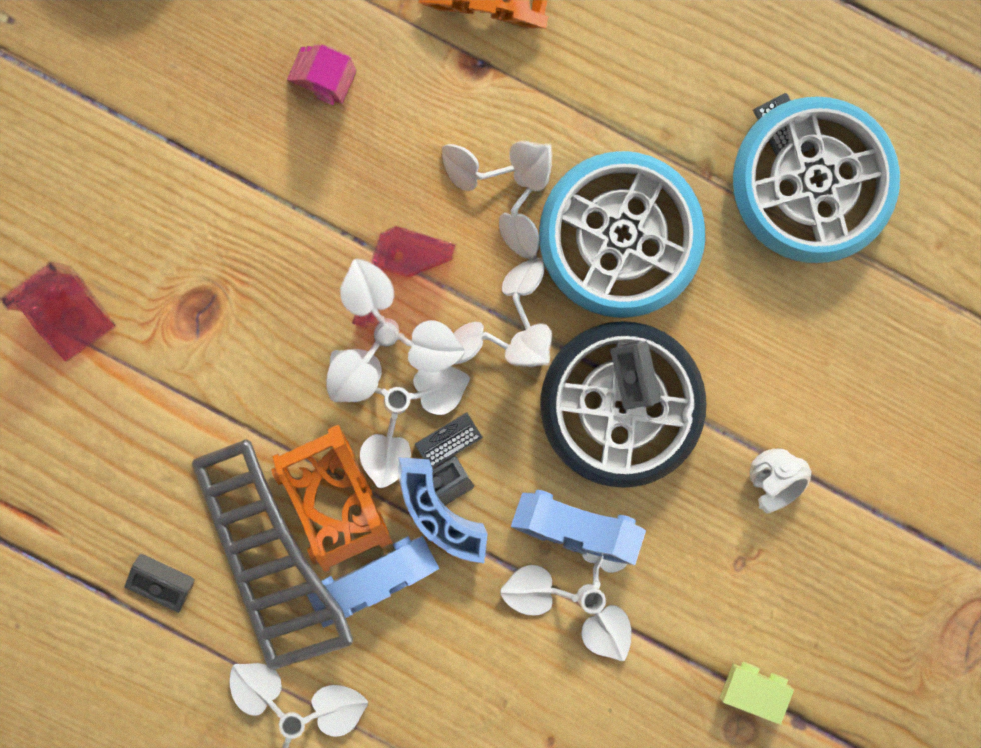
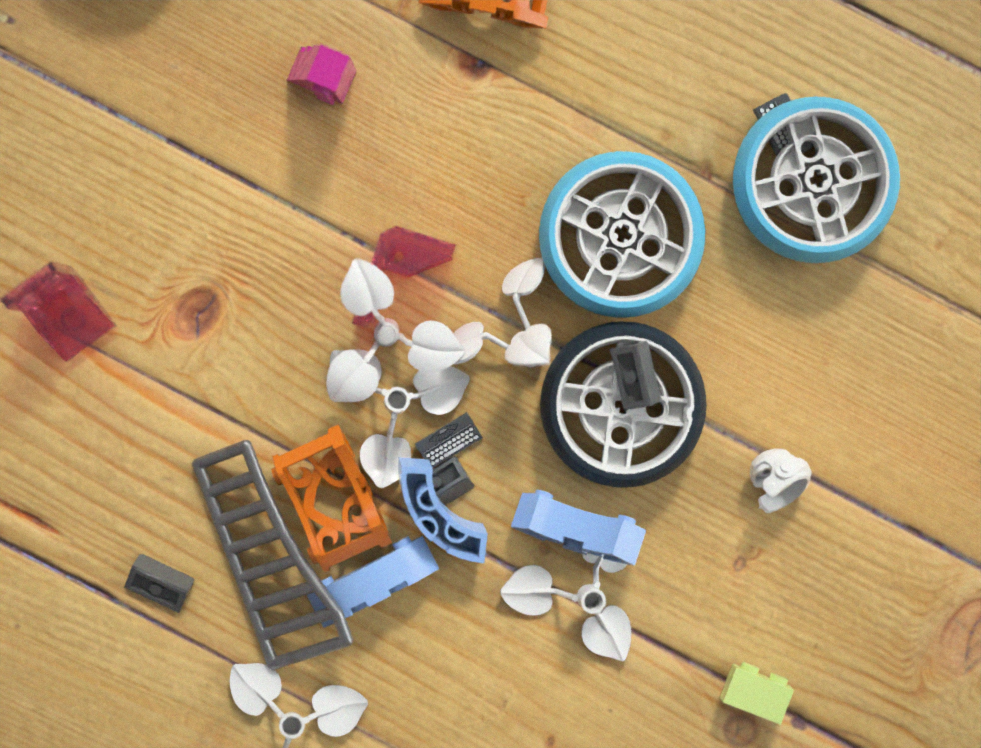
(531, 170): white plant -> none

